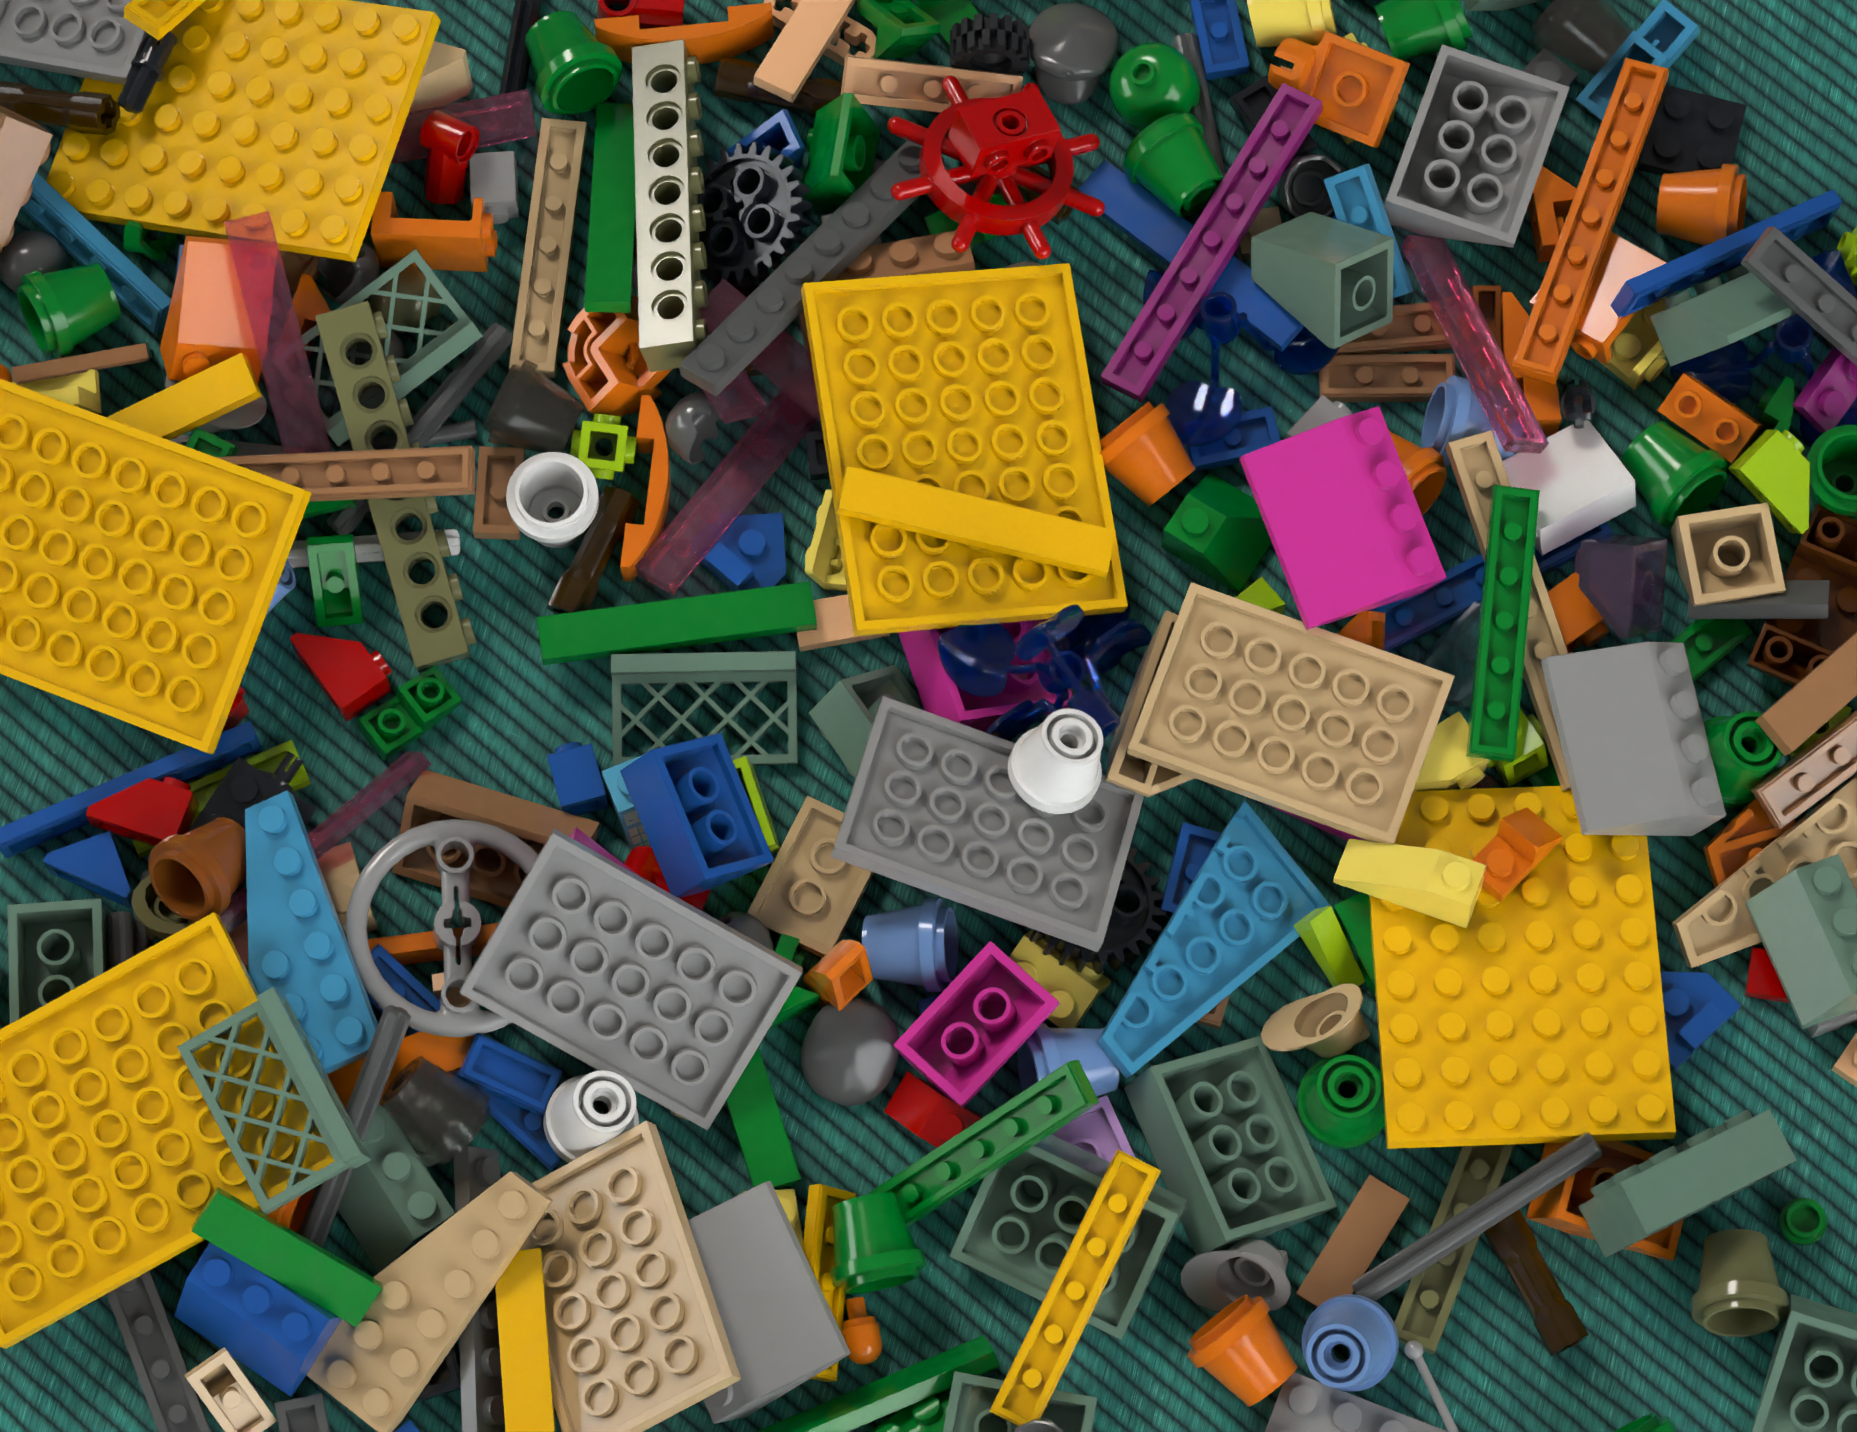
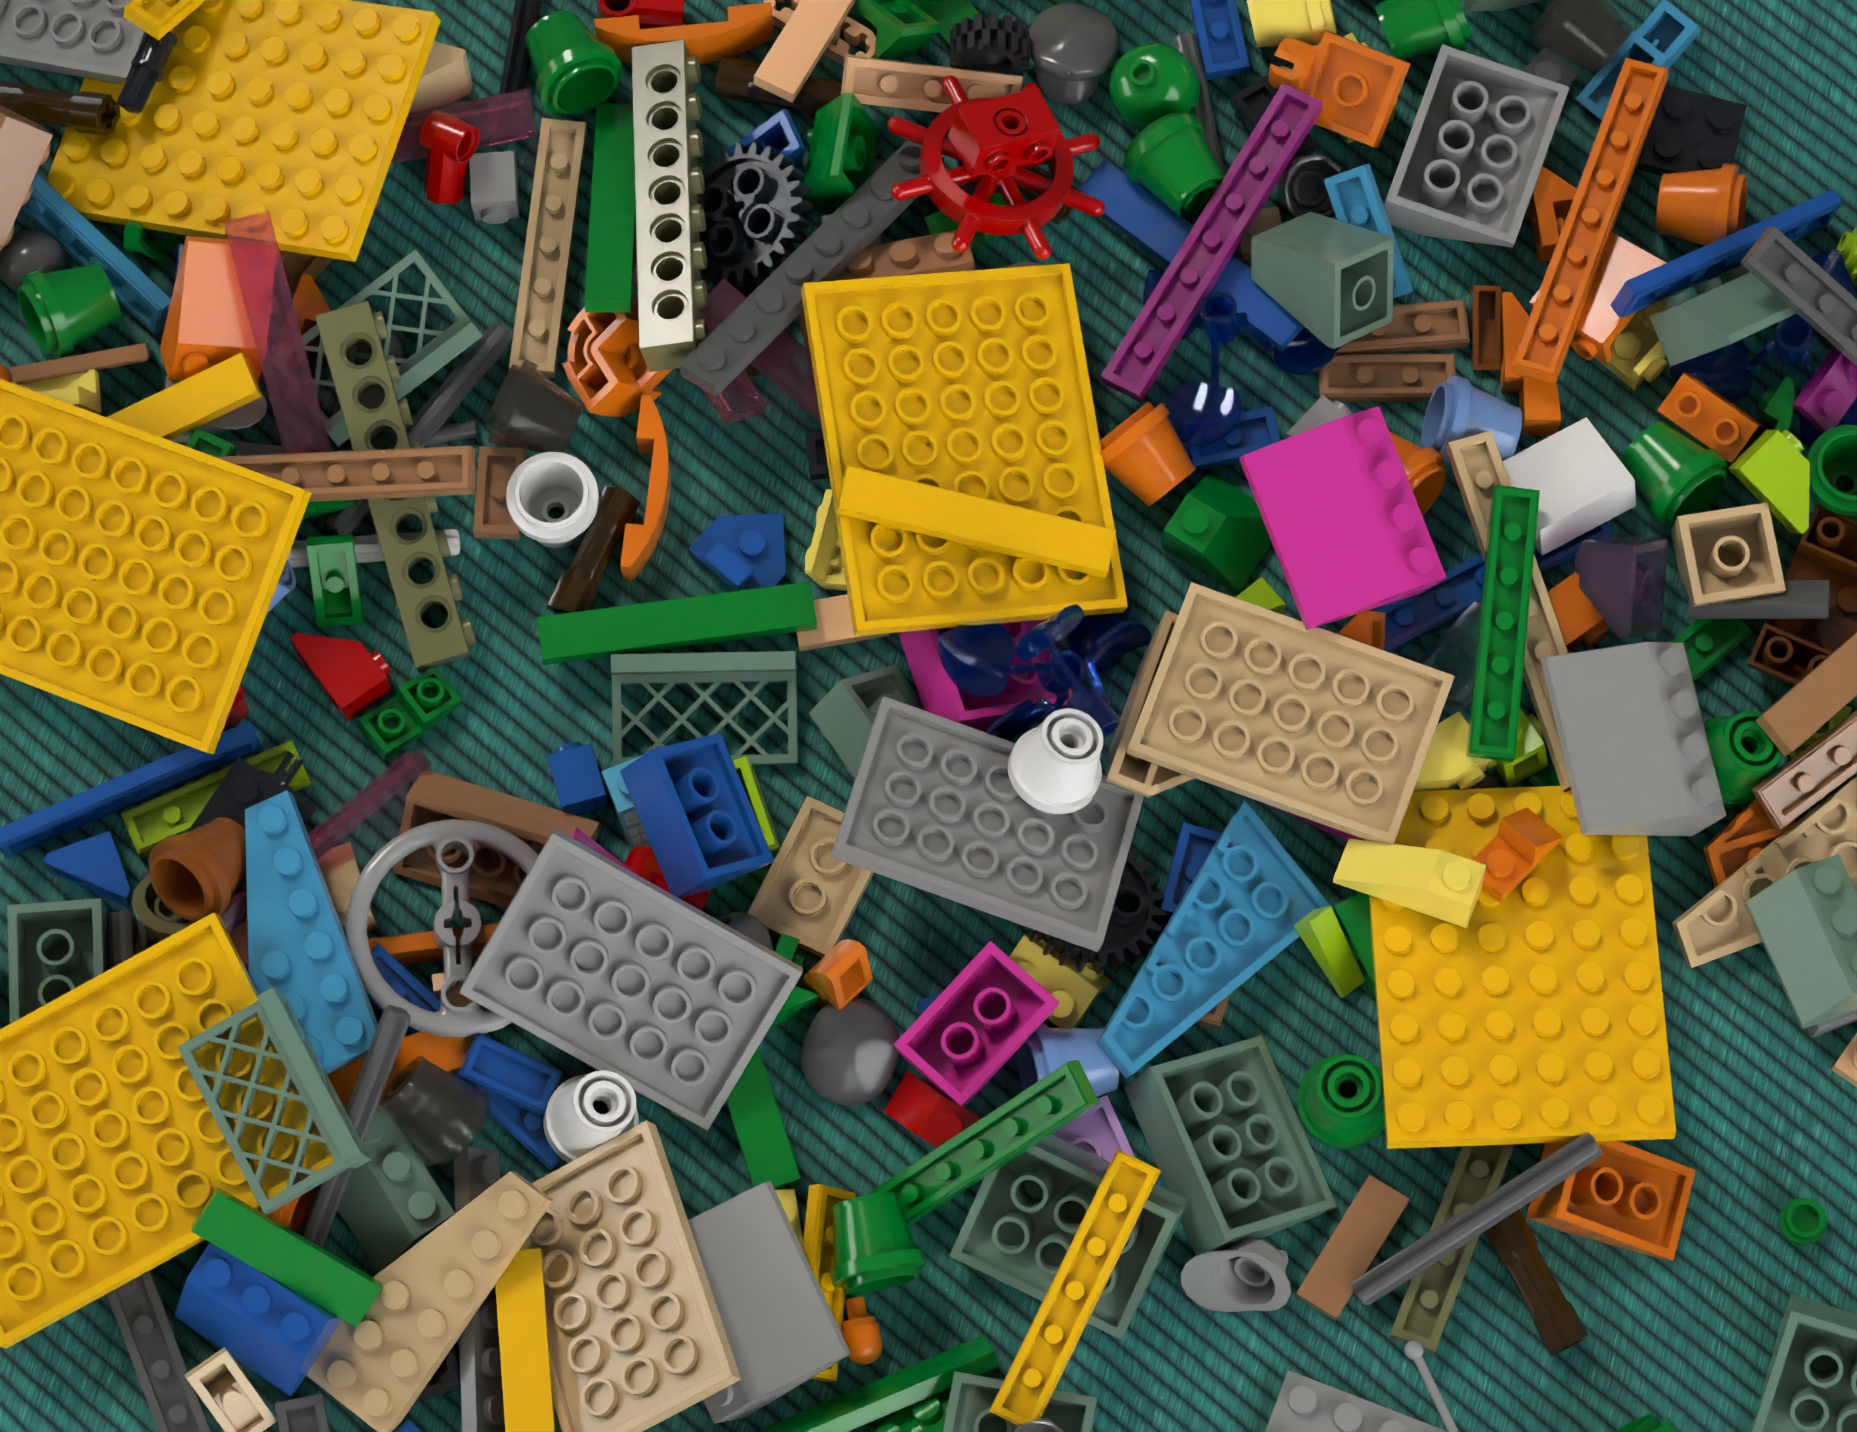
(147, 811): red slope -> none
(348, 277): dark grey hair -> none
(406, 311): olive hair -> none
(441, 243): orange panel -> none
(604, 427): lime brick -> none
(689, 425): dark grey hair -> none
(725, 493): clear pink tile -> none
(913, 945): medium blue piece -> none
(1243, 1350): orange piece -> none
(1322, 1023): tan piece -> none
(1359, 1326): medium blue piece -> none
(1474, 345): clear pink tile -> none
(1577, 402): black axle -> none
(1685, 1180): sand green brick -> none
(1693, 1012): blue plate -> none
(1738, 1285): olive piece -> none
(1762, 979): red tile -> none

